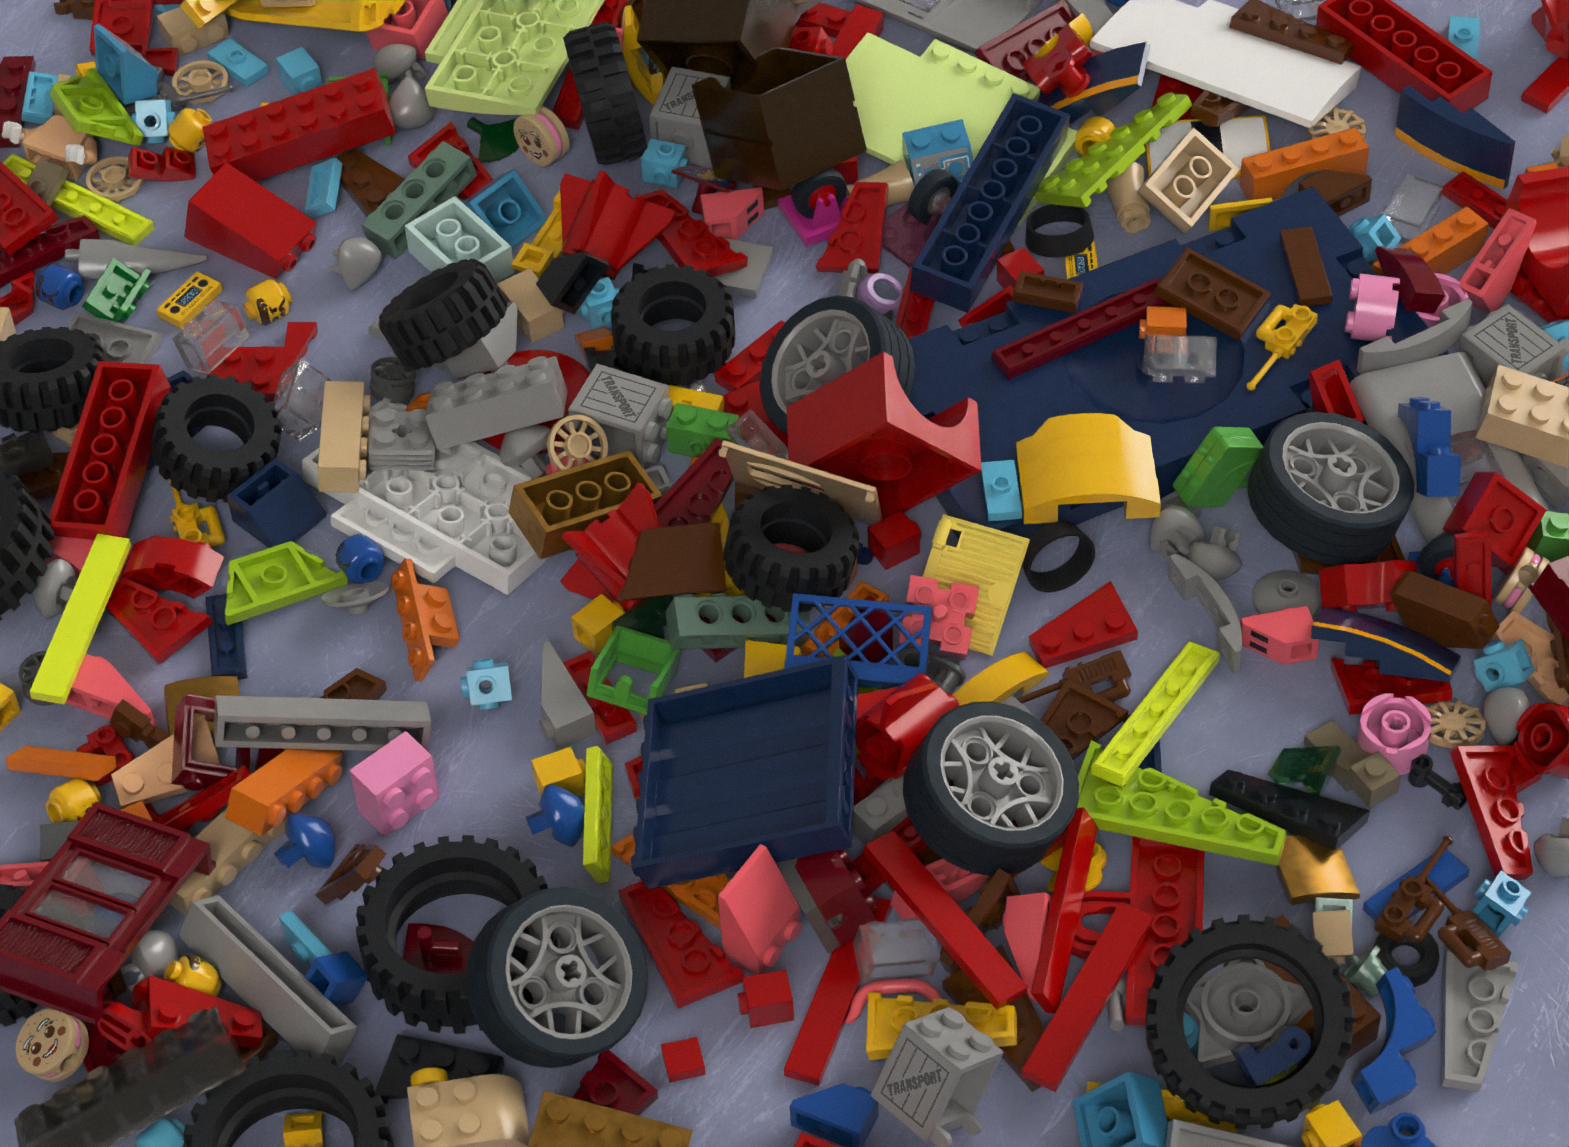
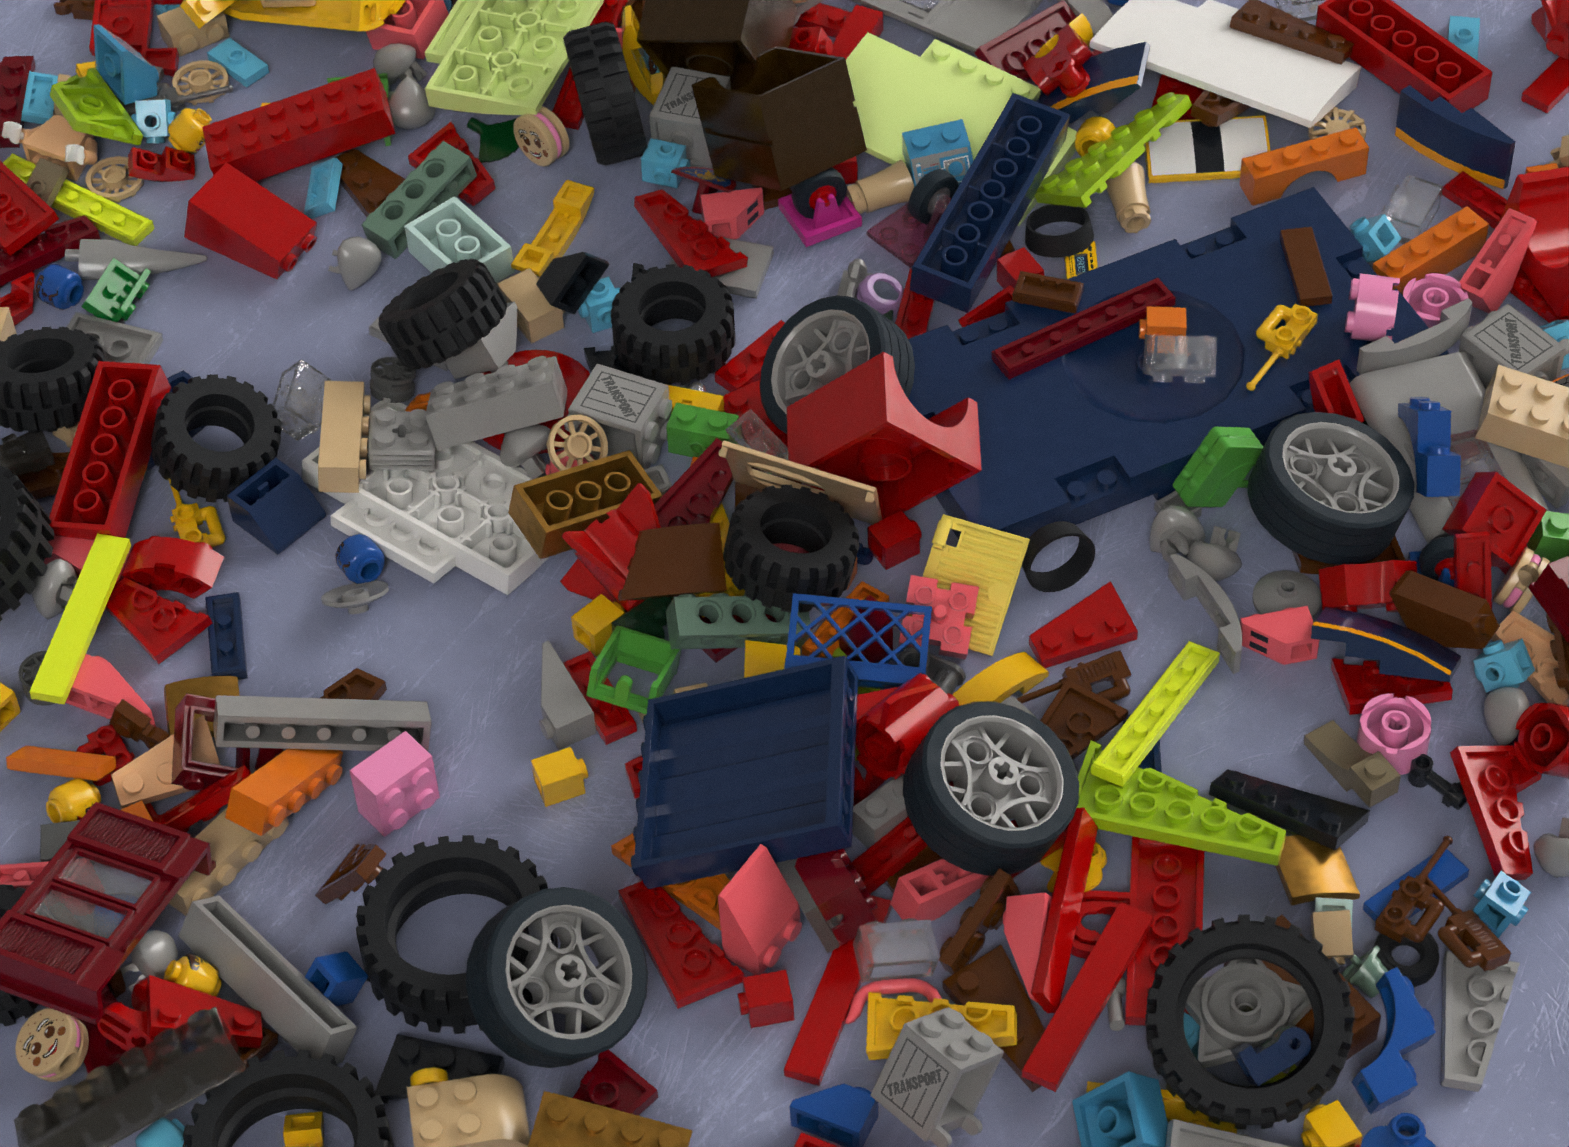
(189, 299): yellow tile -> none
(211, 336): clear piece -> none
(265, 364): red wing -> none
(267, 302): yellow head -> none
(275, 580): lime wing -> none
(298, 71): medium azure brick -> none
(302, 940): medium azure plate -> none
(309, 838): blue piece -> none
(425, 618): orange bracket -> none
(436, 949): dark red shield -> none
(495, 673): medium azure brick -> none
(507, 207): dark azure slope -> none
(561, 812): blue piece -> none
(598, 814): neon yellow tile -> none
(599, 338): orange slope -> none
(607, 221): red brick -> none
(683, 1059): red tile -> none
(858, 231): red wing -> none
(945, 920): red tile -> none
(1001, 490): medium azure plate -> none
(1086, 462): yellow slope -> none
(1188, 180): tan brick -> none
(1212, 293): reddish brown tile -> none
(1221, 214): yellow slope -> none
(1307, 765): clear green slope -> none
(1340, 189): reddish brown slope -> none
(1418, 283): dark red slope -> none
(1454, 725): tan wheel -> none

